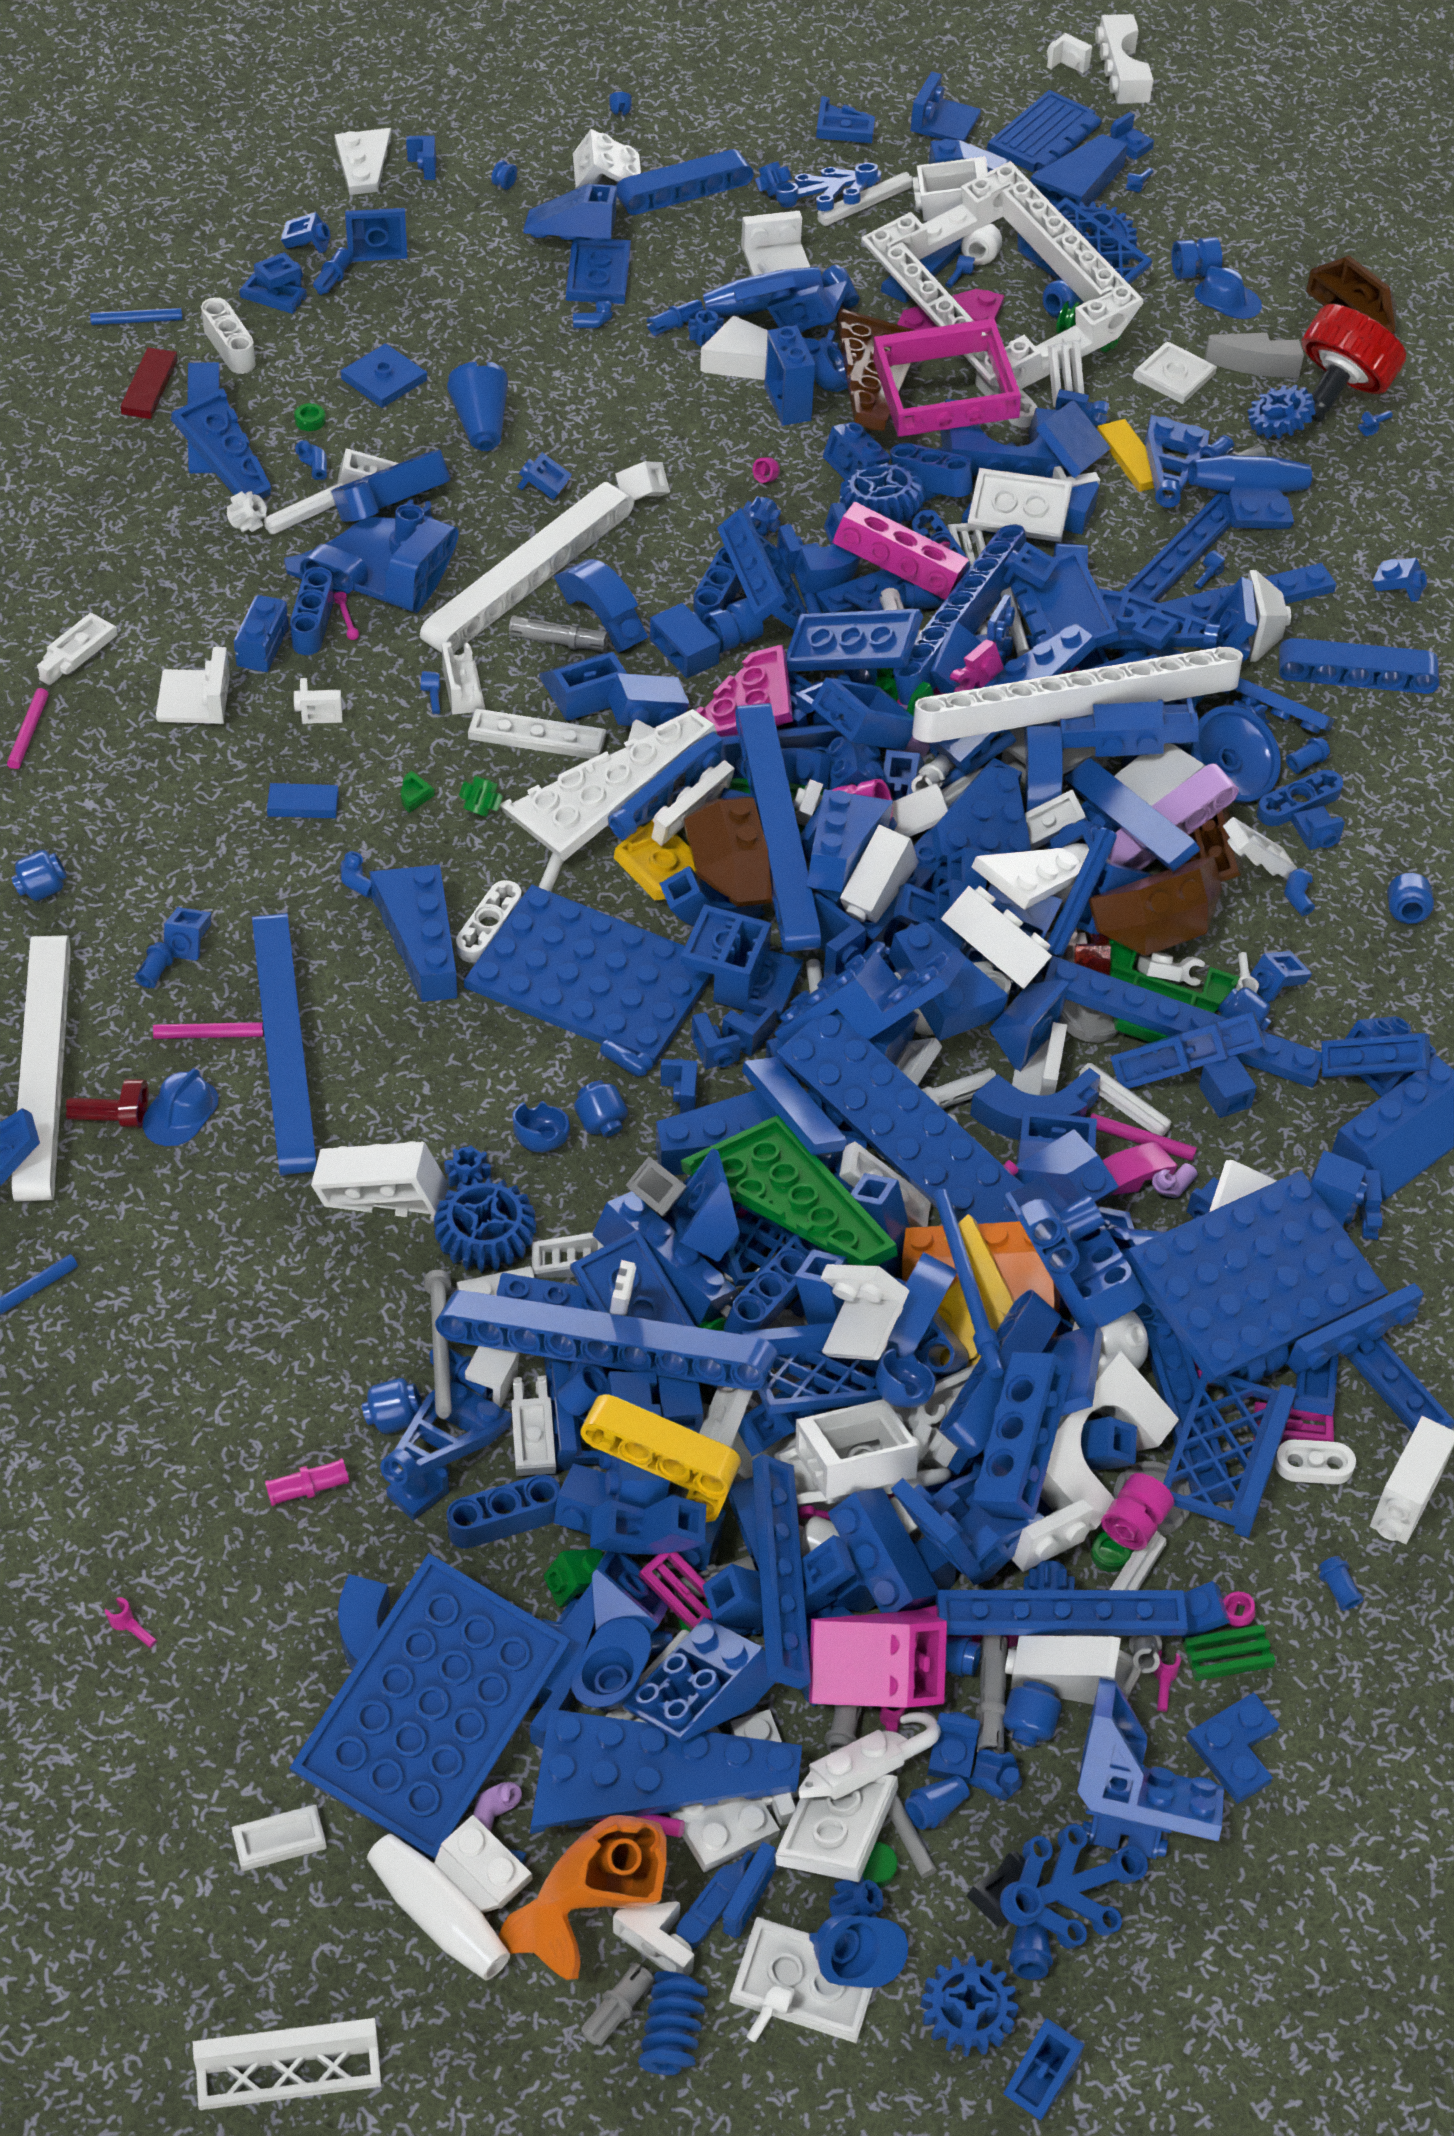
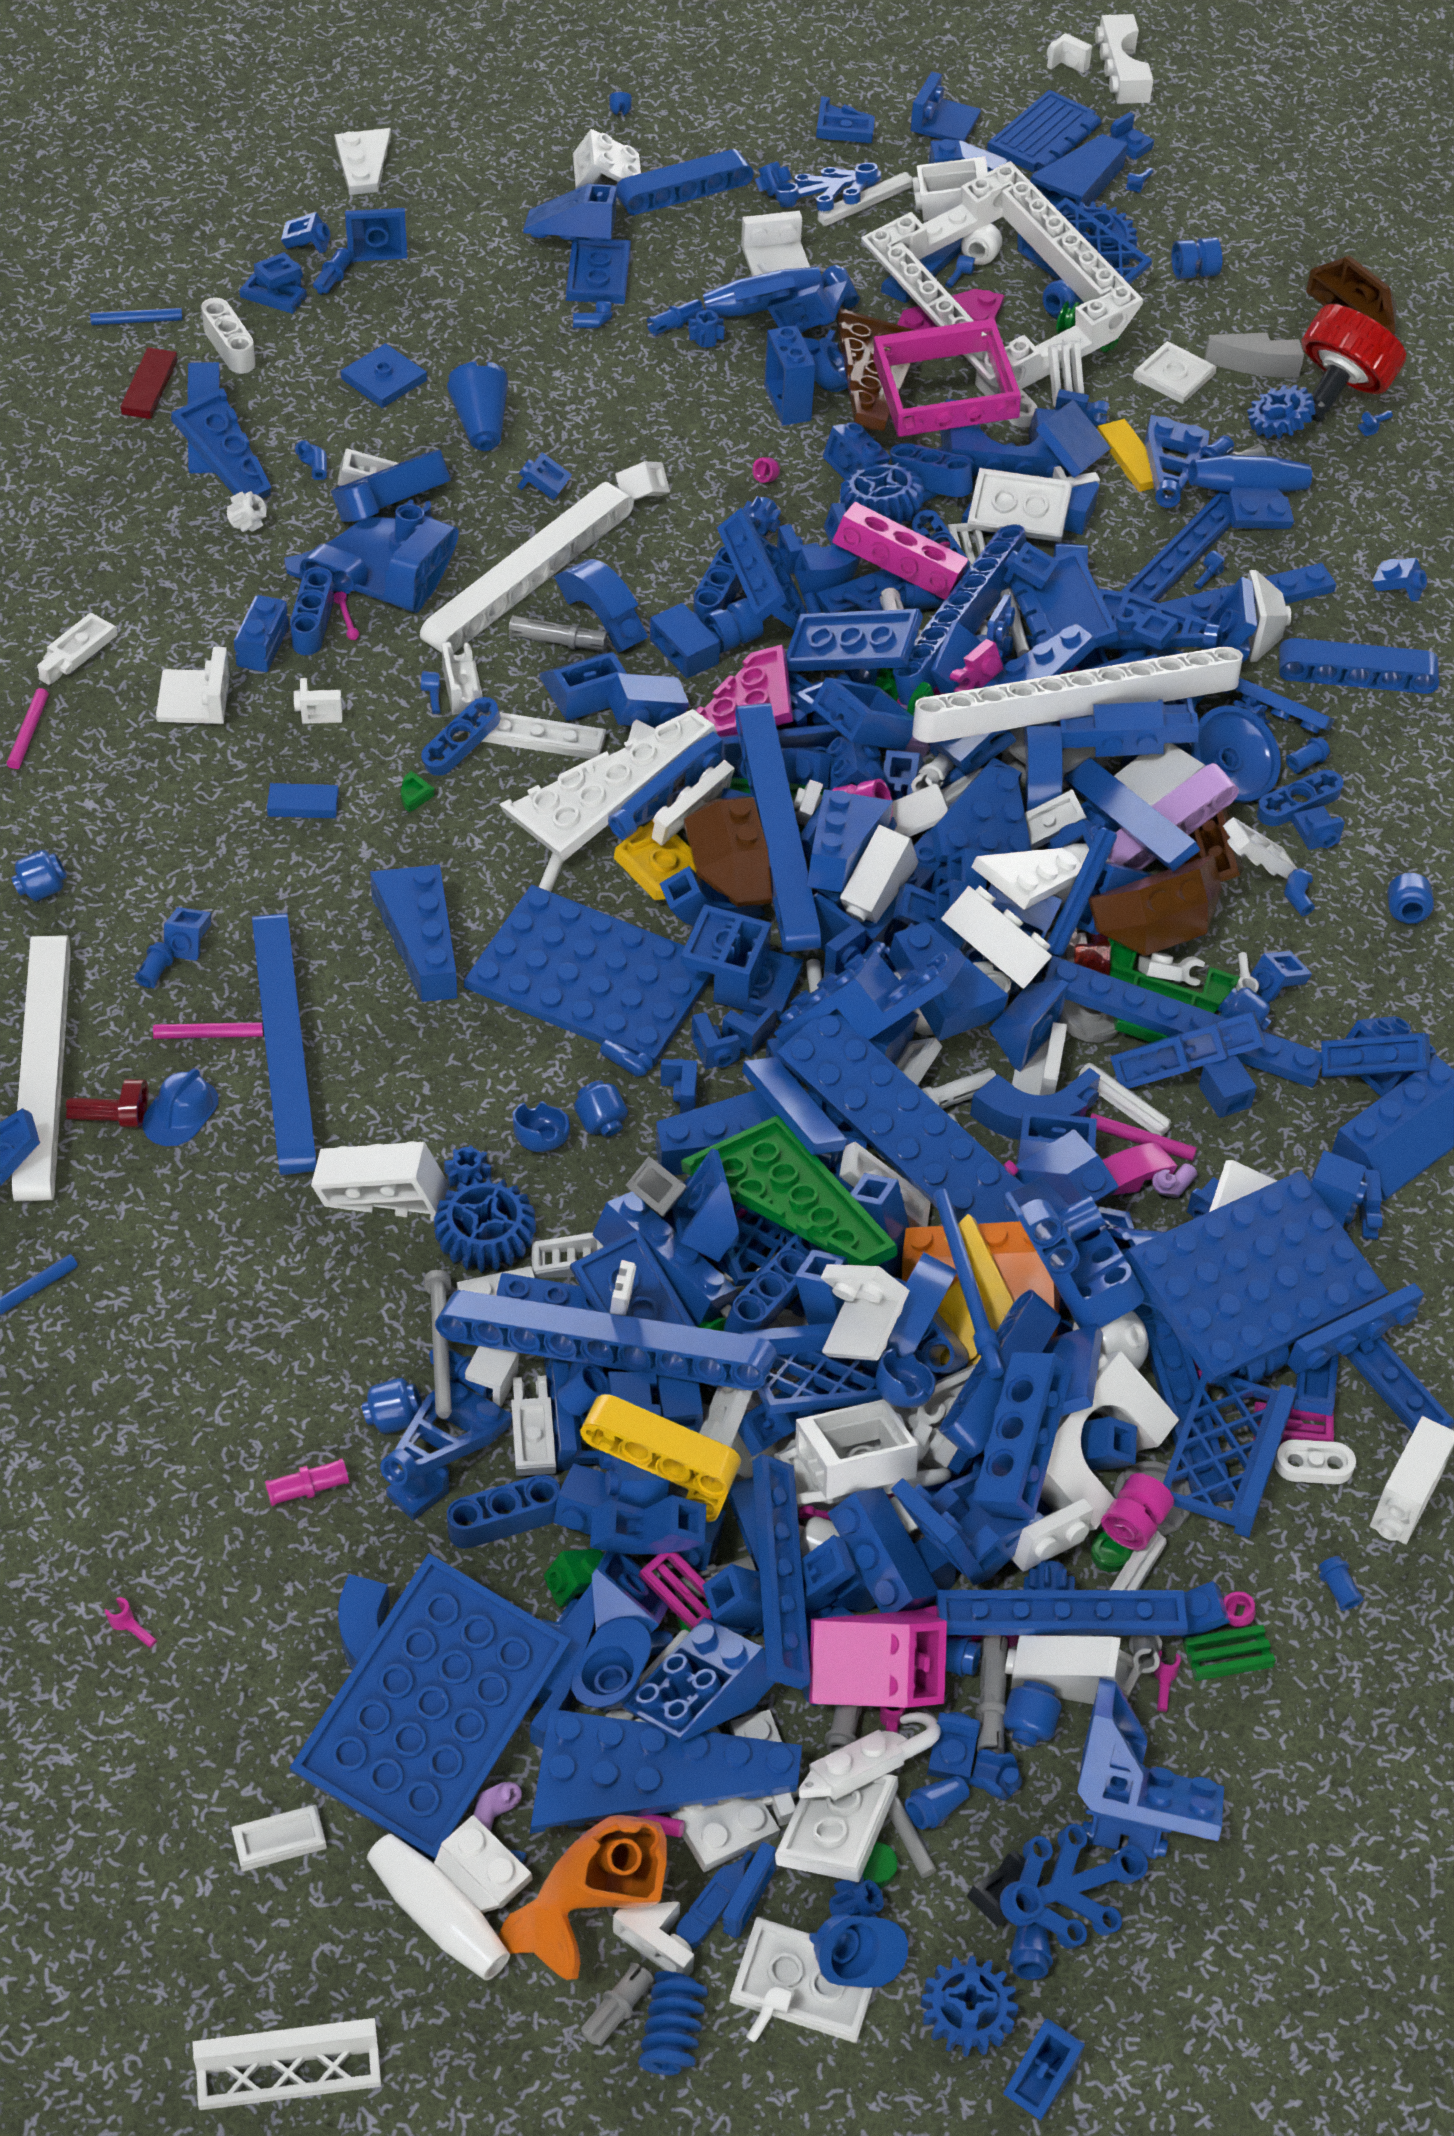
(300, 511): white axle -> none
(309, 417): green tile -> none
(352, 874): blue arm -> none
(423, 150): blue bracket -> none
(463, 722): none -> blue beam
(480, 795): green gear -> none
(487, 908): white beam -> none
(504, 174): blue bush -> none
(736, 350): white slope -> none
(1226, 293): blue piece -> none
(1226, 1744): blue plate -> none

